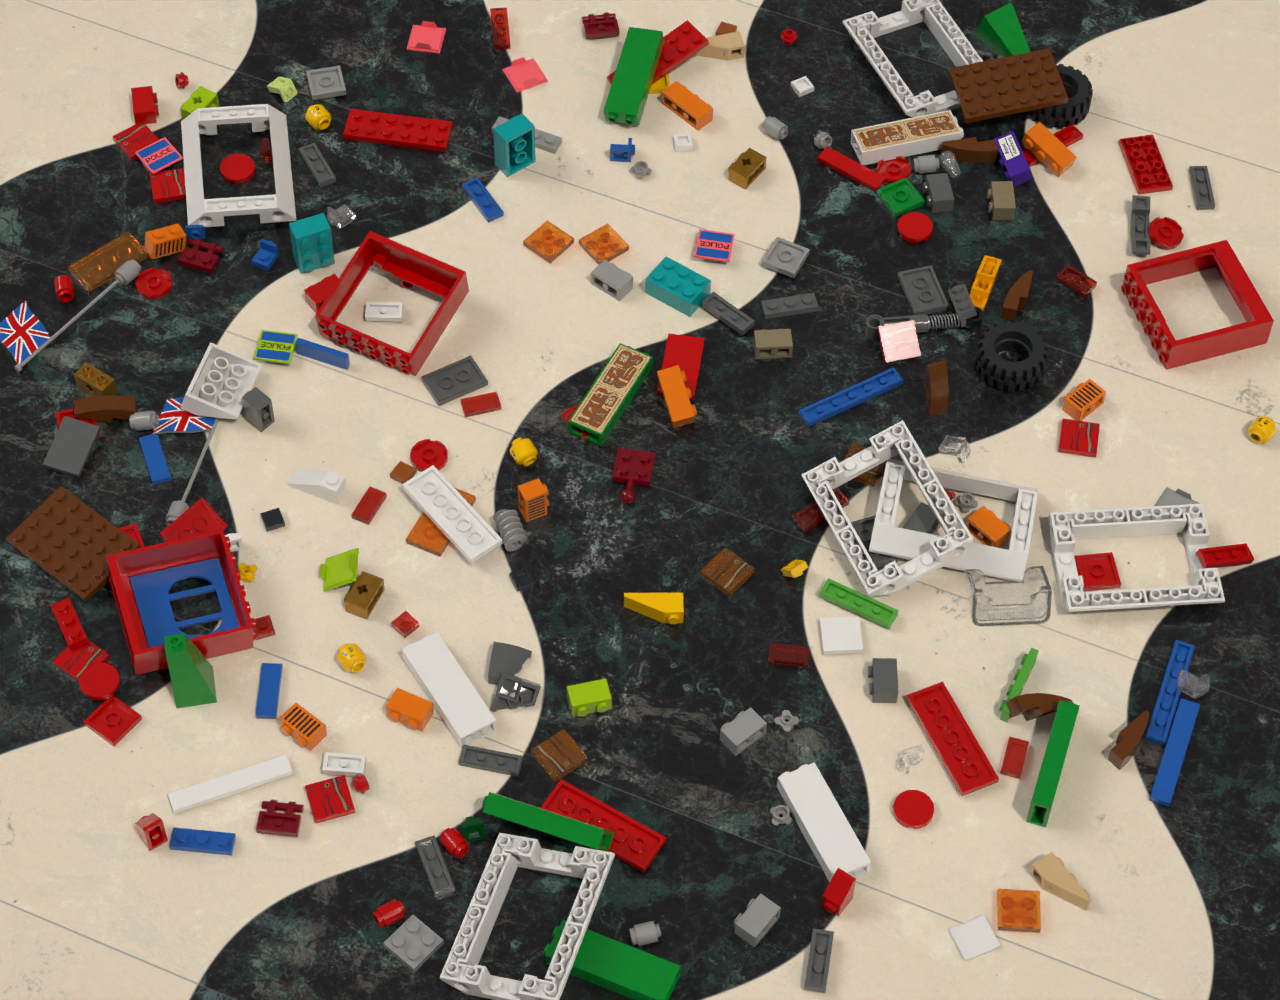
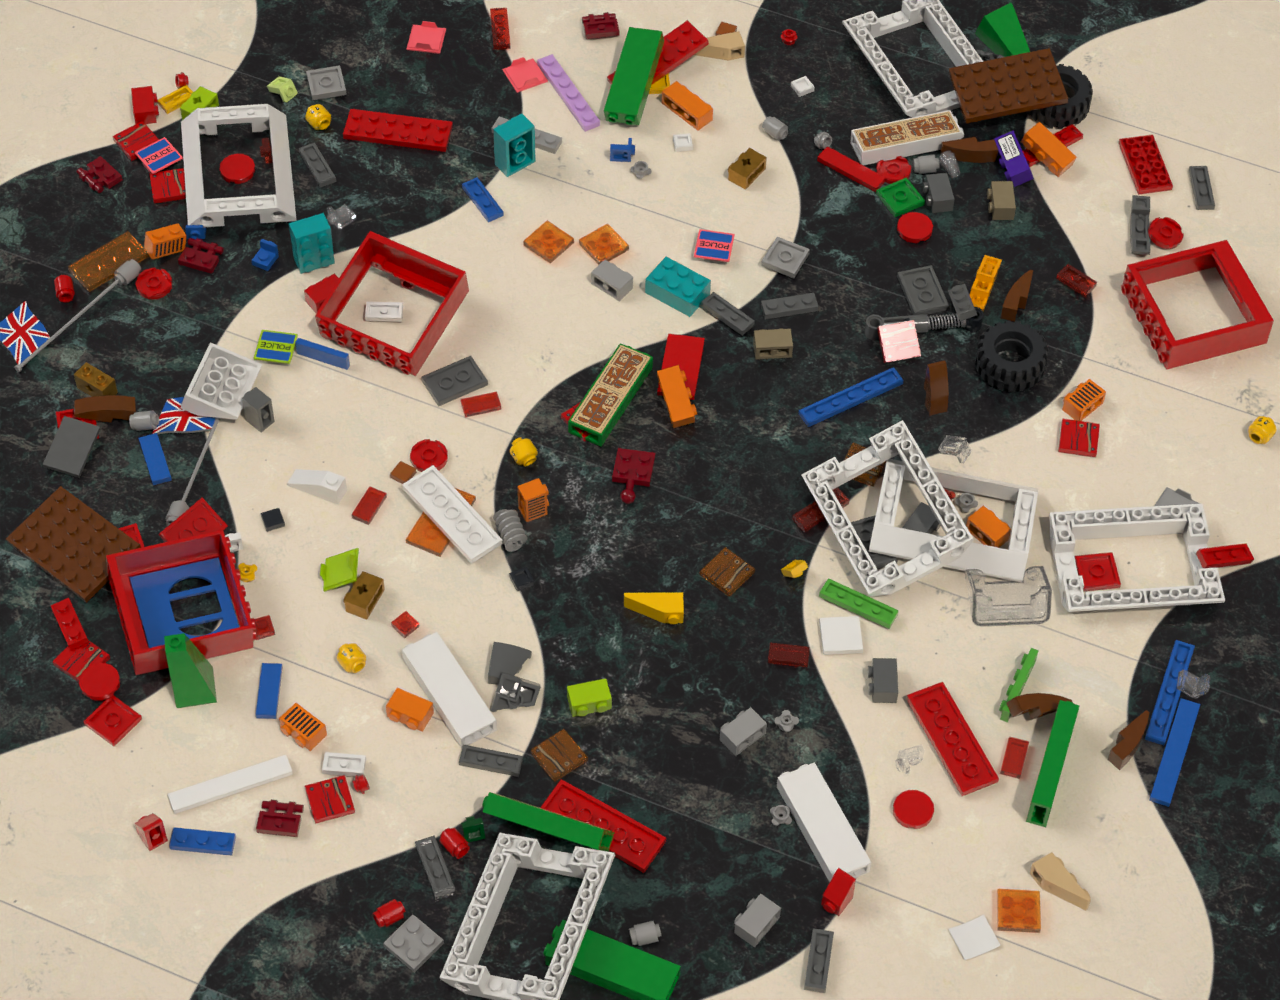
(104, 173): none -> dark red plate
(175, 99): none -> yellow tile
(568, 92): none -> lavender plate

